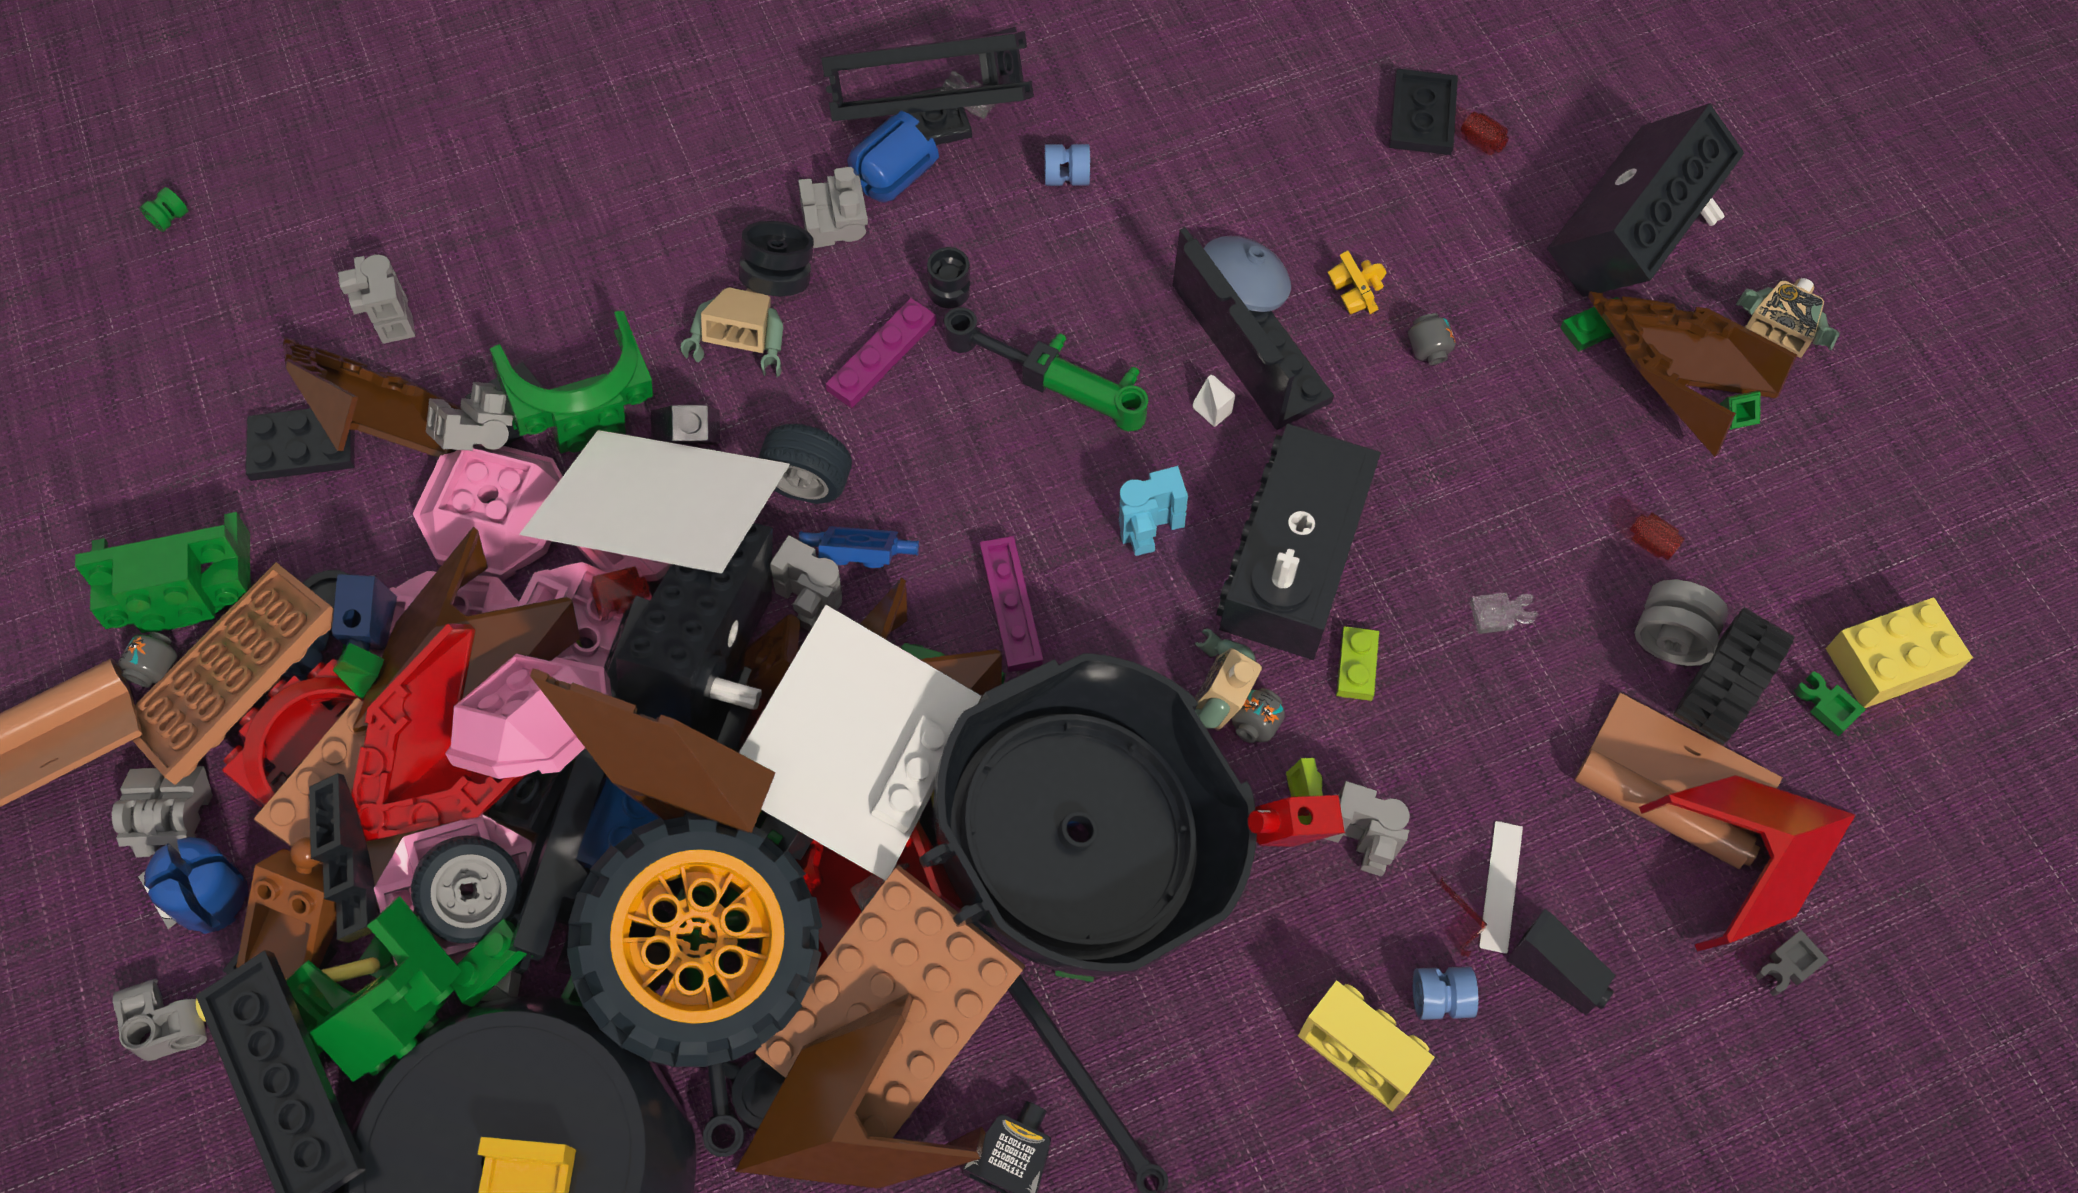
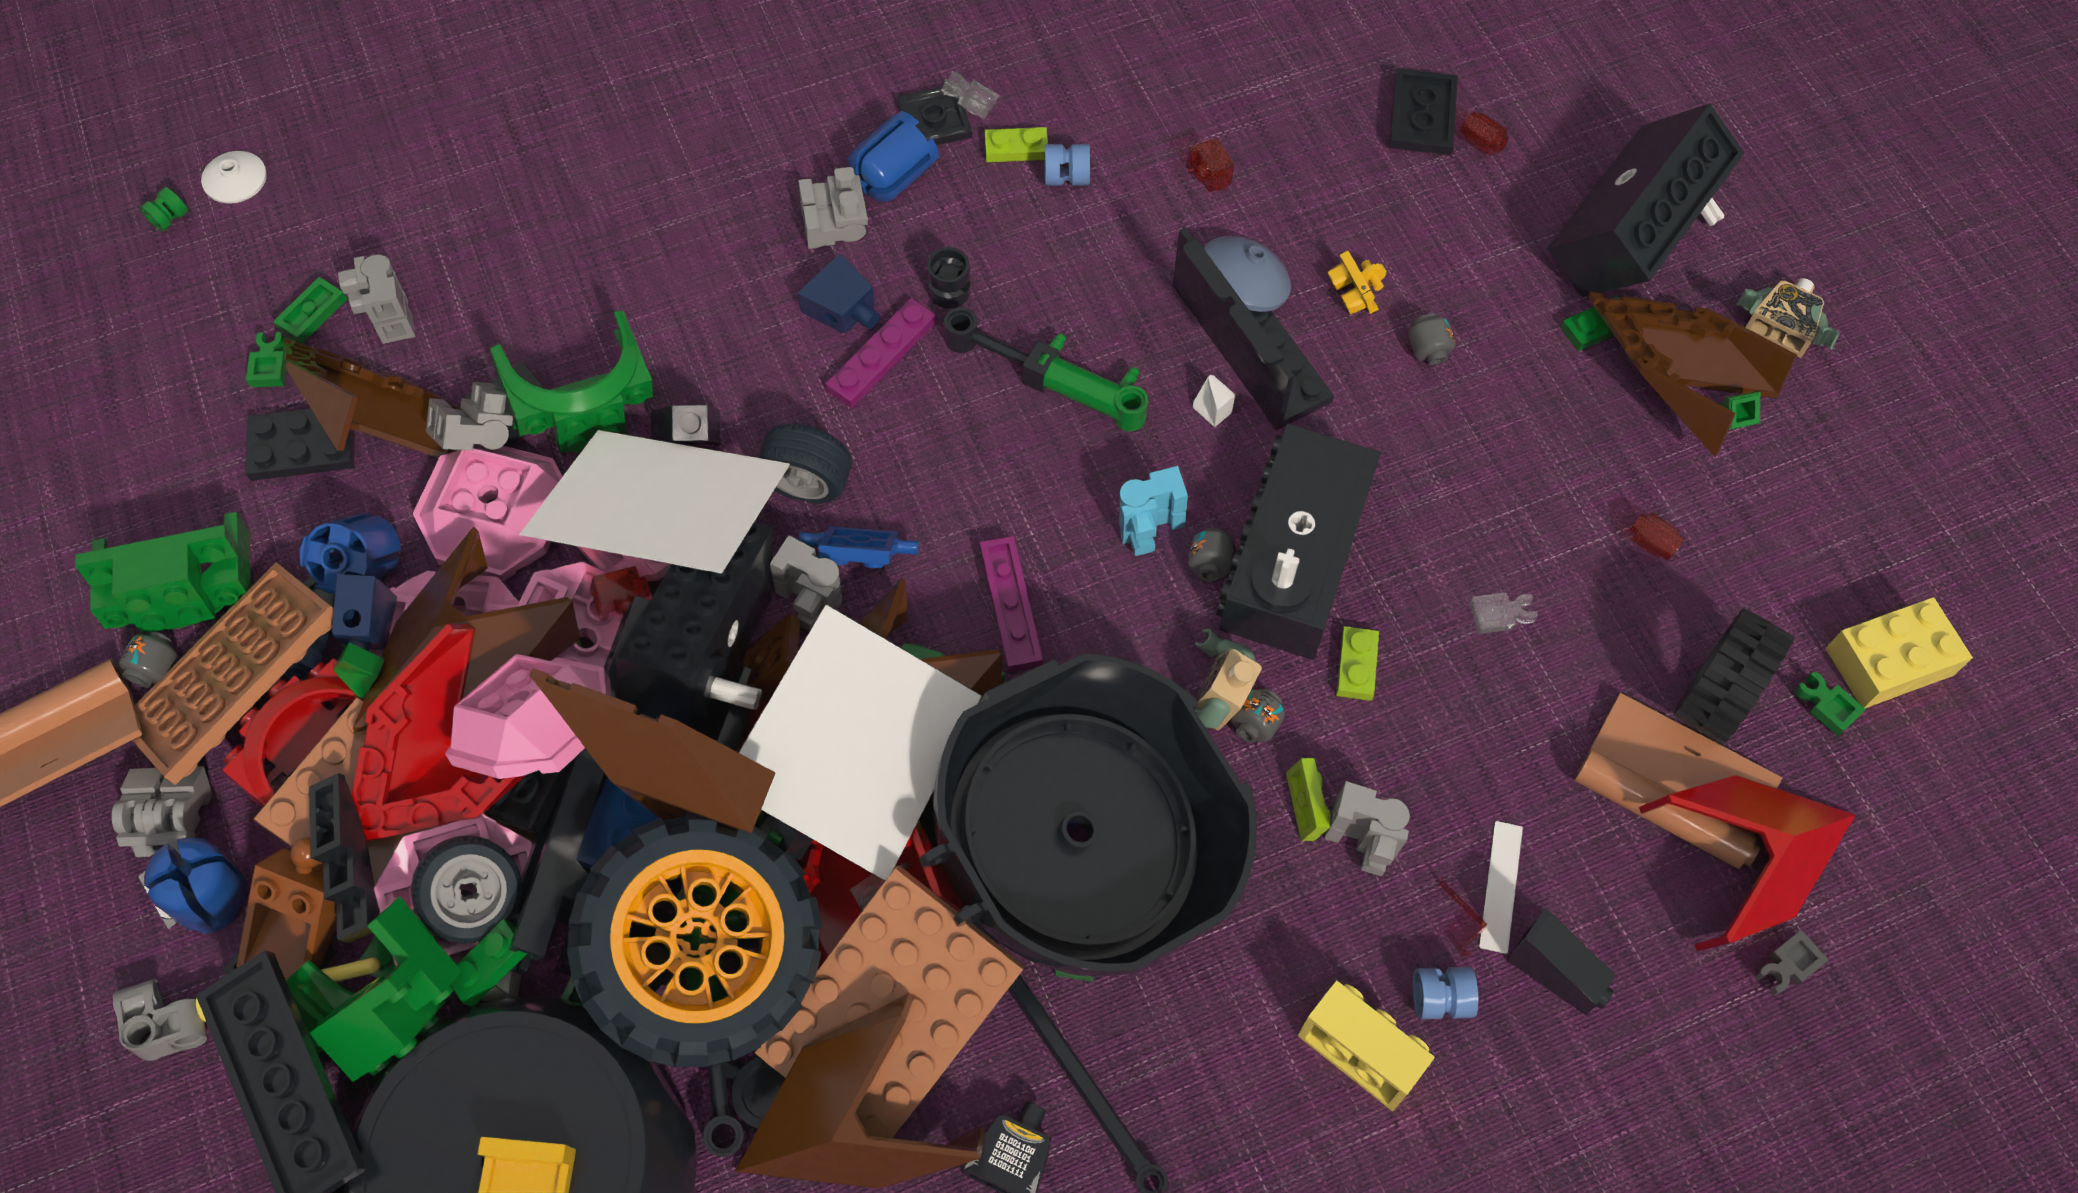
(234, 177): none -> white dish
(268, 365): none -> green plate
(310, 310): none -> green plate
(350, 547): none -> blue cylinder
(737, 321): tan torso -> none
(775, 258): black wheel -> none
(839, 297): none -> dark blue torso
(912, 775): white plate -> none
(998, 63): black piece -> none
(1015, 144): none -> lime plate
(1211, 164): none -> clear red brick
(1211, 554): none -> dark grey head
(1279, 823): red torso -> none
(1681, 622): light grey wheel -> none

